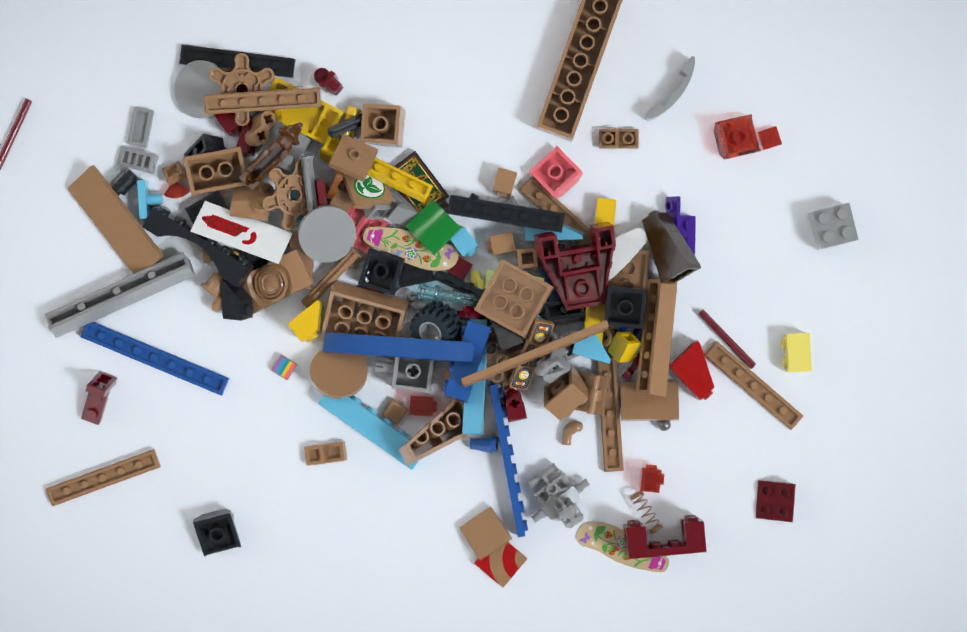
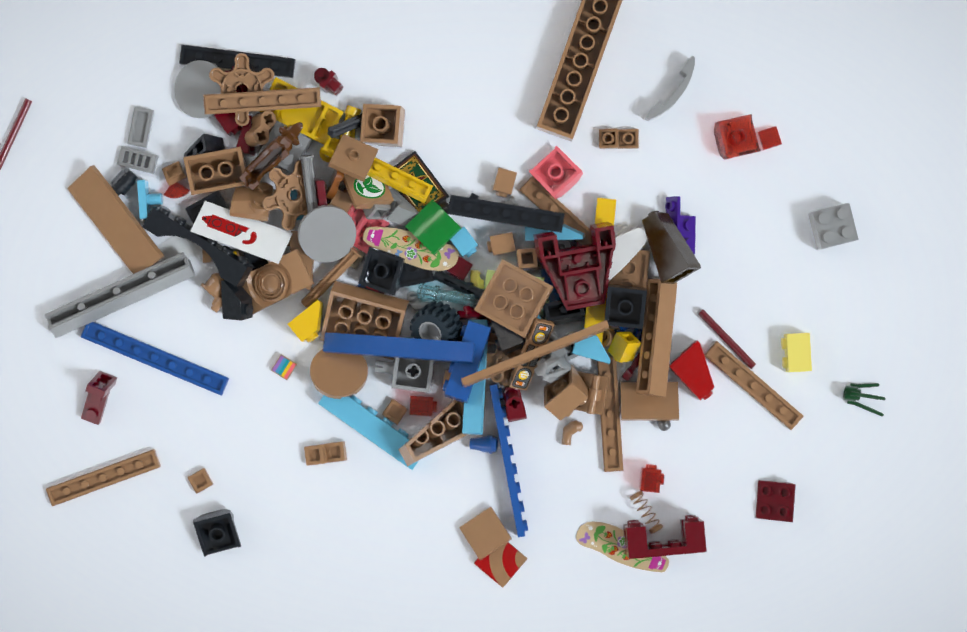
(200, 480): none -> medium nougat tile
(558, 497): light grey piece -> none
(852, 393): none -> dark green plant

